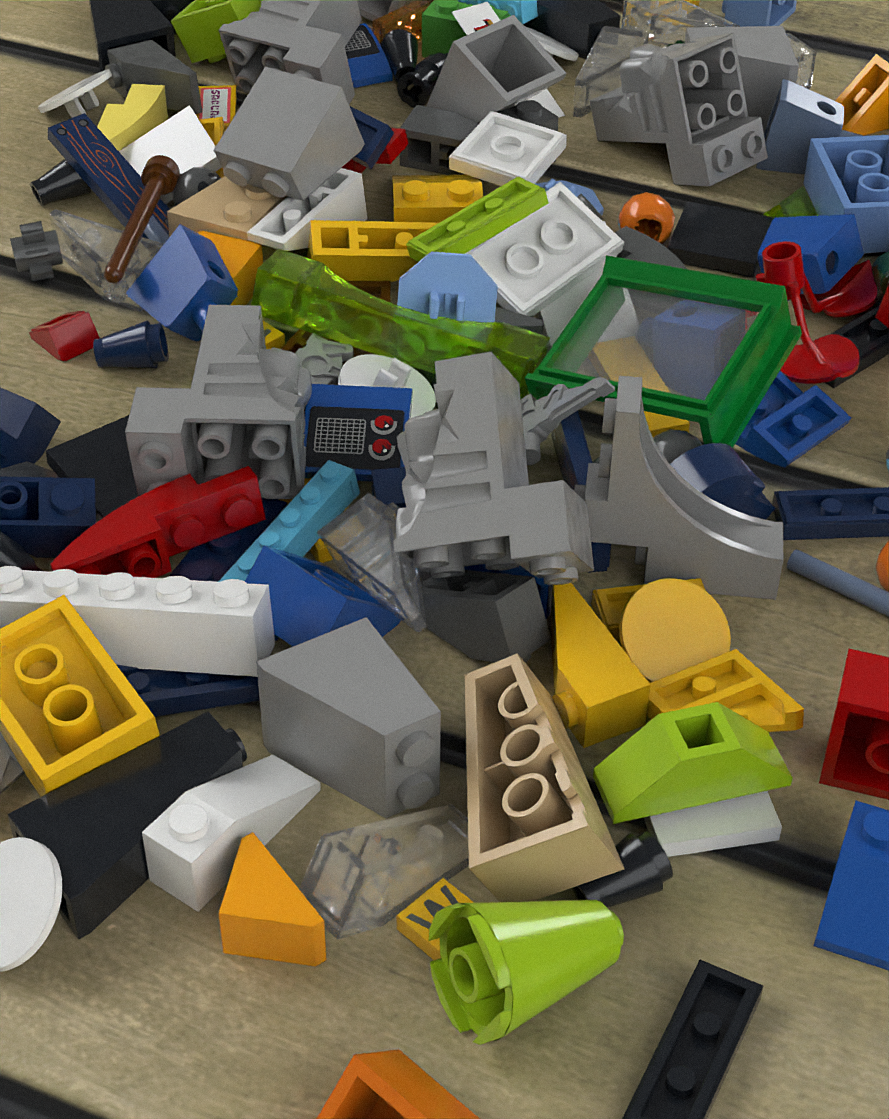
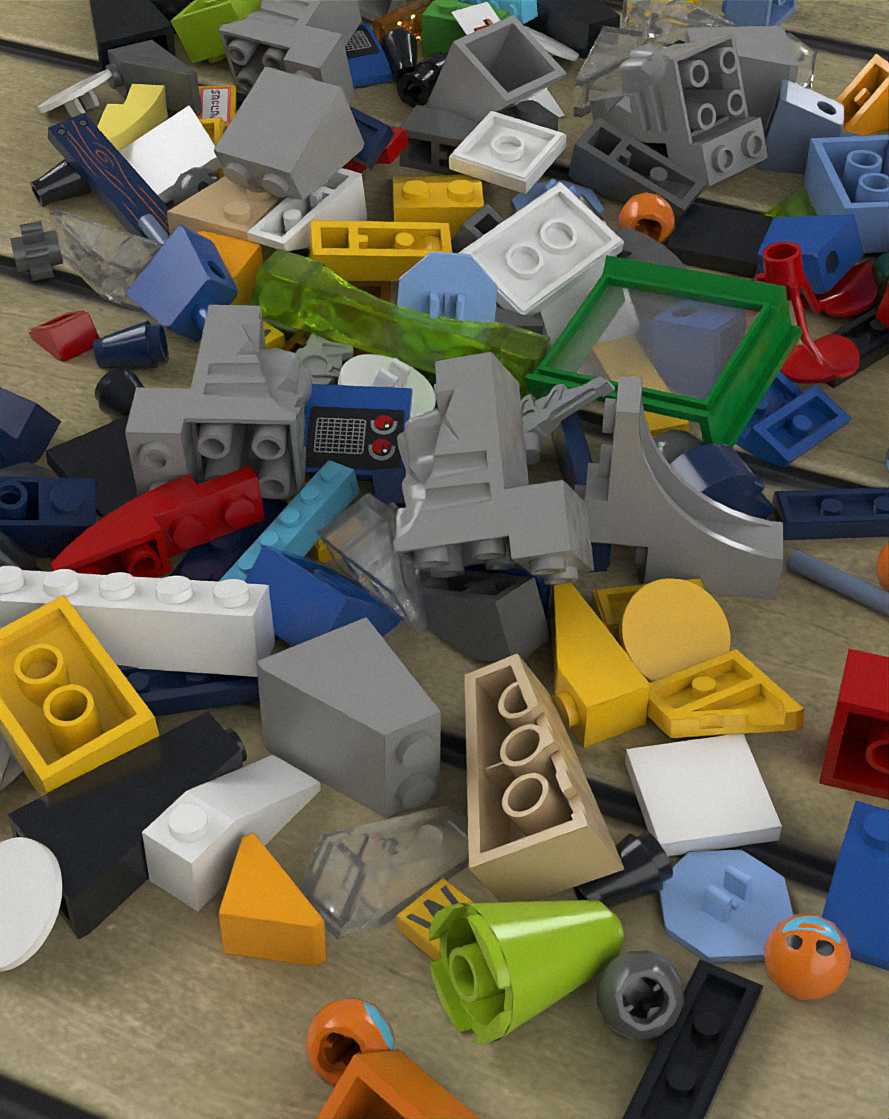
(116, 392): none -> black cone
(159, 179): reddish brown piece -> none
(344, 1030): none -> orange piece
(480, 220): lime tile -> none
(624, 167): none -> dark grey slope
(640, 994): none -> dark grey piece
(688, 762): lime slope -> none
(723, 905): none -> light blue piece
(807, 957): none -> orange piece

